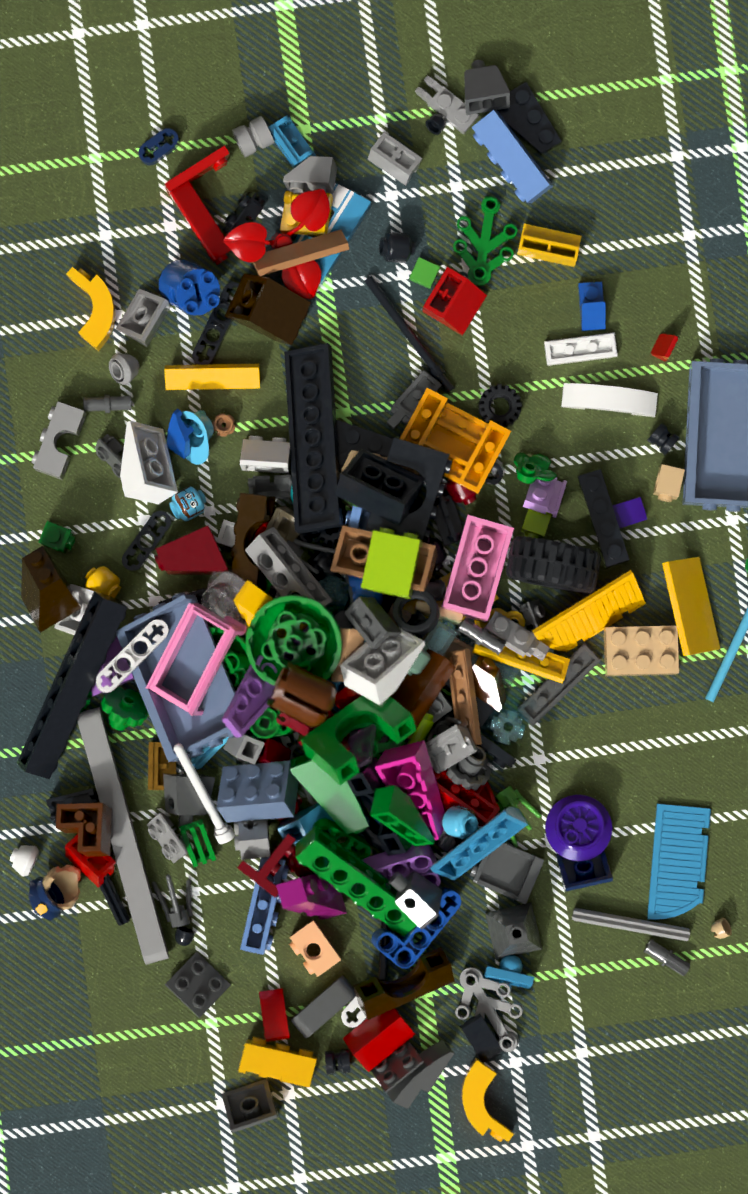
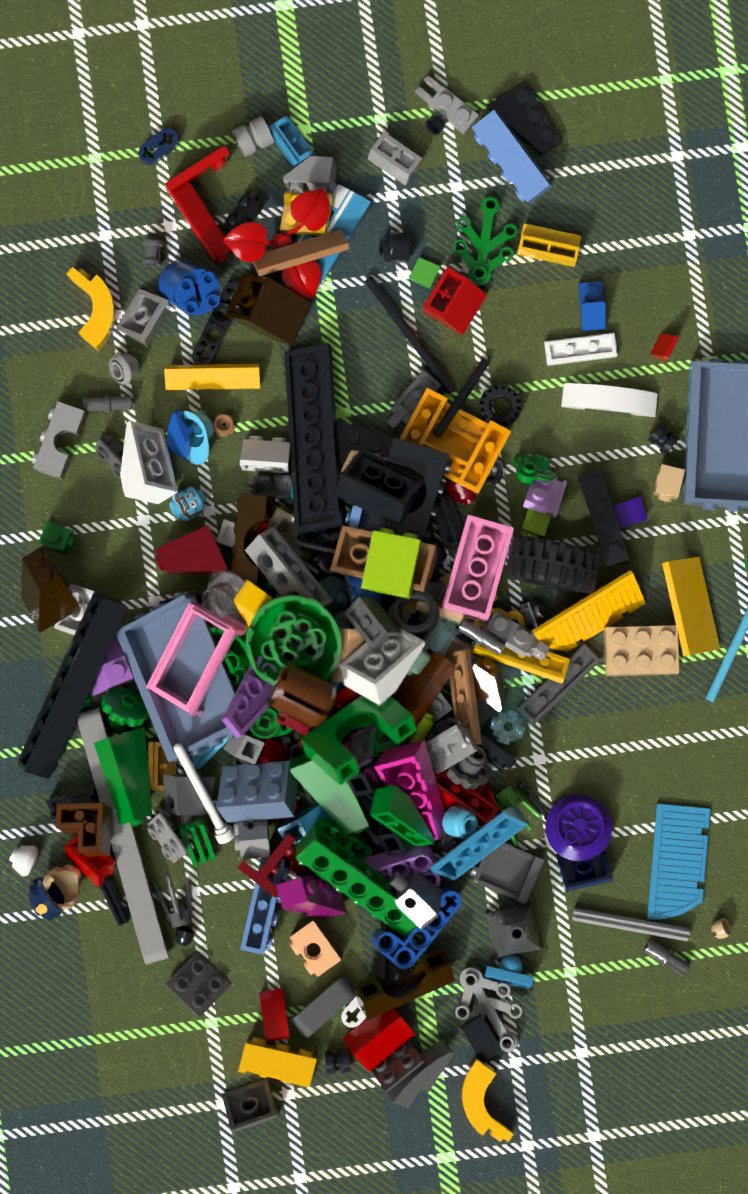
(103, 581): yellow head -> none
(127, 775): none -> green slope
(130, 551): black beam -> none
(134, 658): white beam -> none
(152, 253): none -> dark grey bush
(460, 399): none -> black bar
(485, 89): dark grey torso -> none
(534, 800): none -> black hinge

